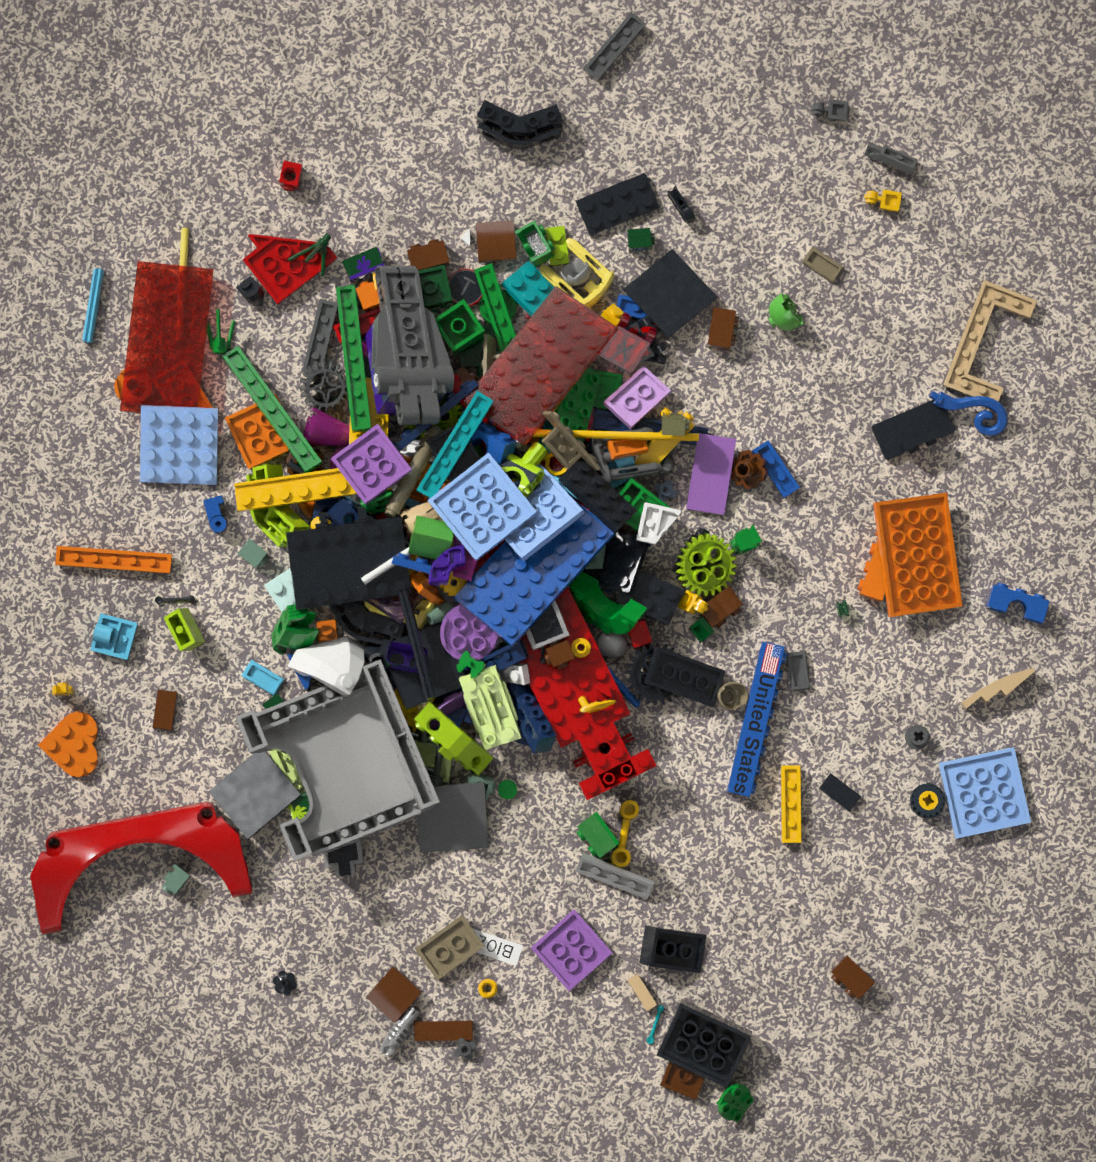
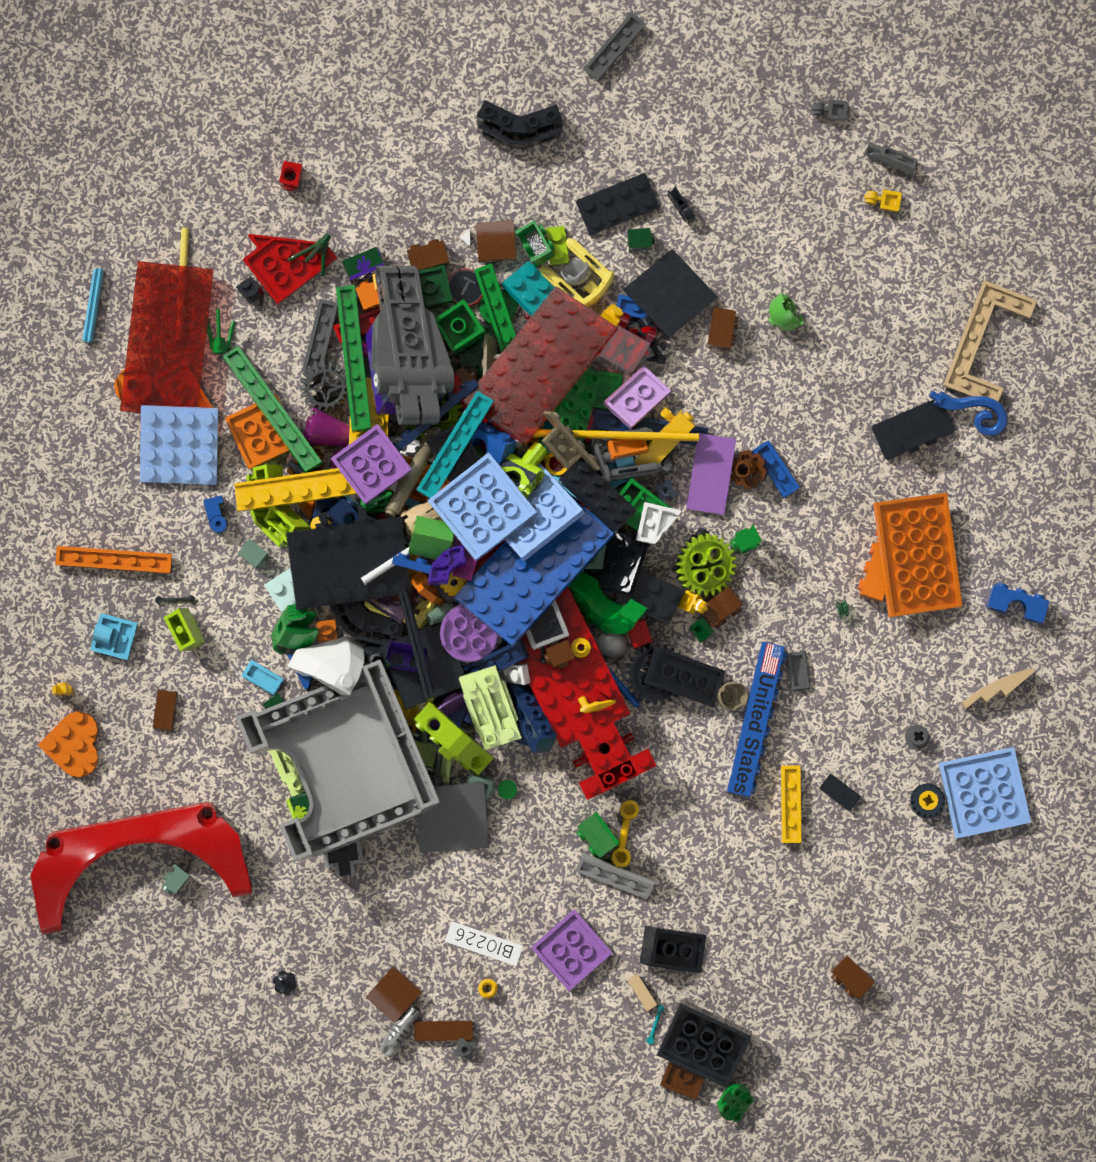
(254, 793): piece -> none
(449, 947): dark tan plate -> none
(477, 667): green piece -> none
(674, 424): olive window -> none
(822, 264): dark tan tile -> none

